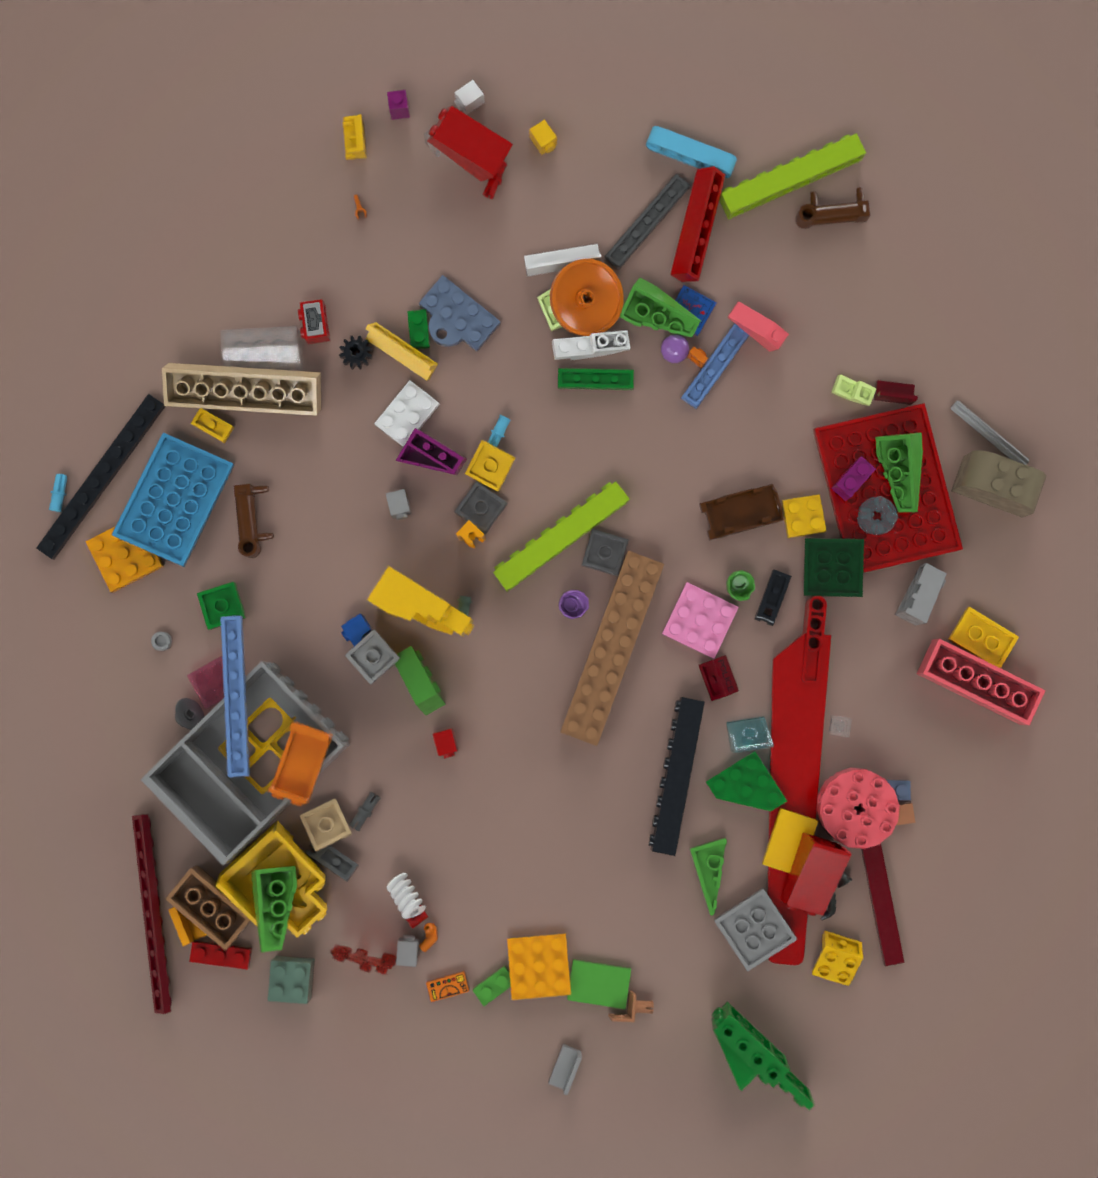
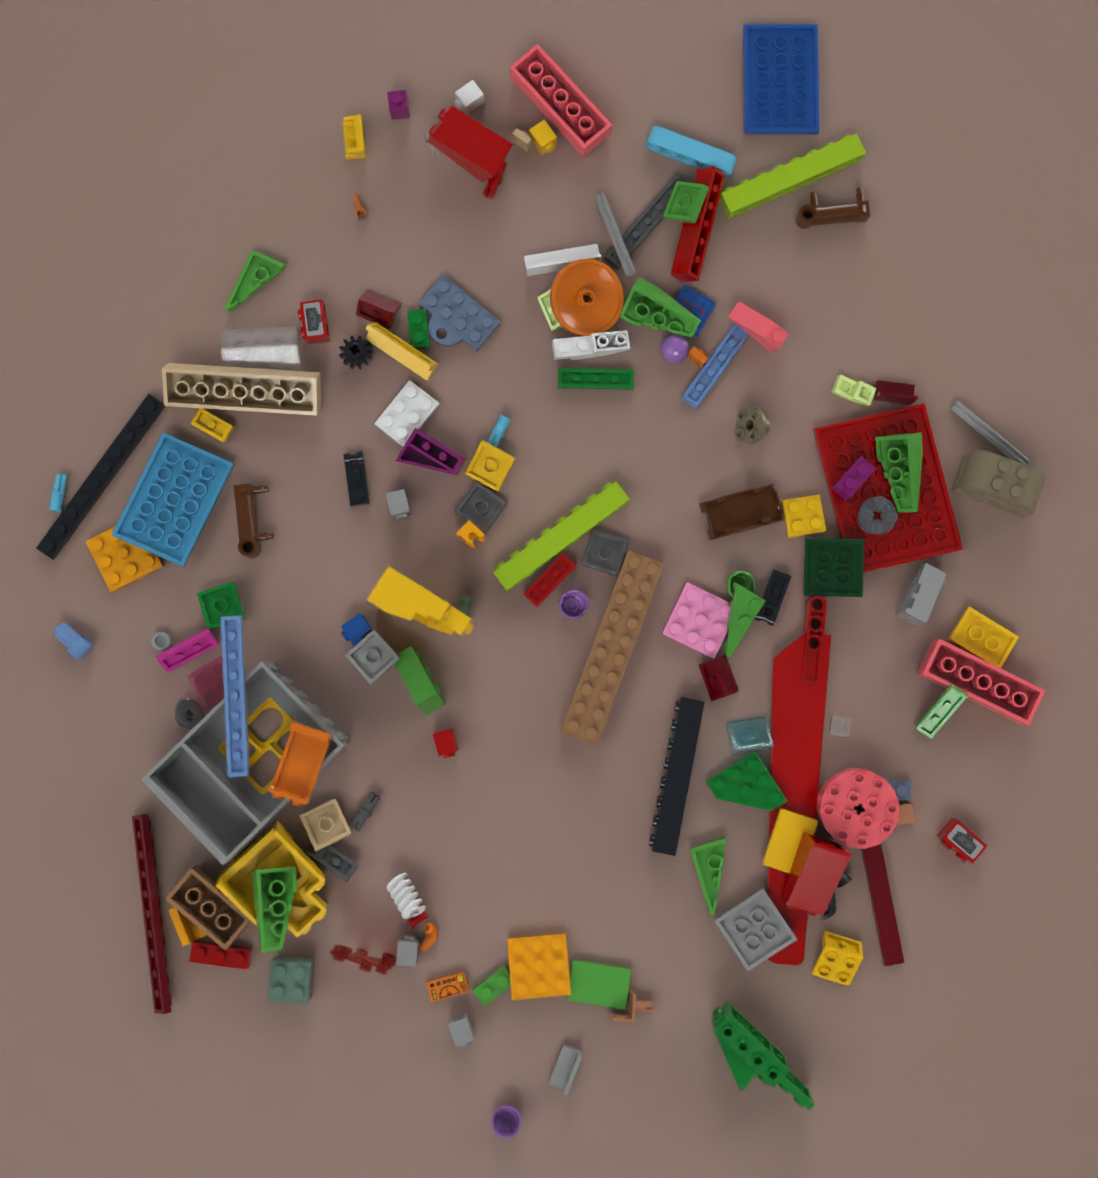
(76, 643): none -> medium blue piece
(187, 650): none -> dark pink plate
(255, 274): none -> bright green wing
(356, 479): none -> black plate
(377, 308): none -> dark red panel
(461, 1030): none -> light grey brick
(506, 1122): none -> medium lavender hair
(522, 139): none -> tan plate
(549, 580): none -> red plate
(560, 100): none -> coral brick
(615, 234): none -> light grey axle
(686, 202): none -> bright green plate
(743, 612): none -> bright green wing
(751, 425): none -> dark tan plate
(780, 79): none -> blue plate
(941, 711): none -> bright green tile
(962, 841): none -> brick

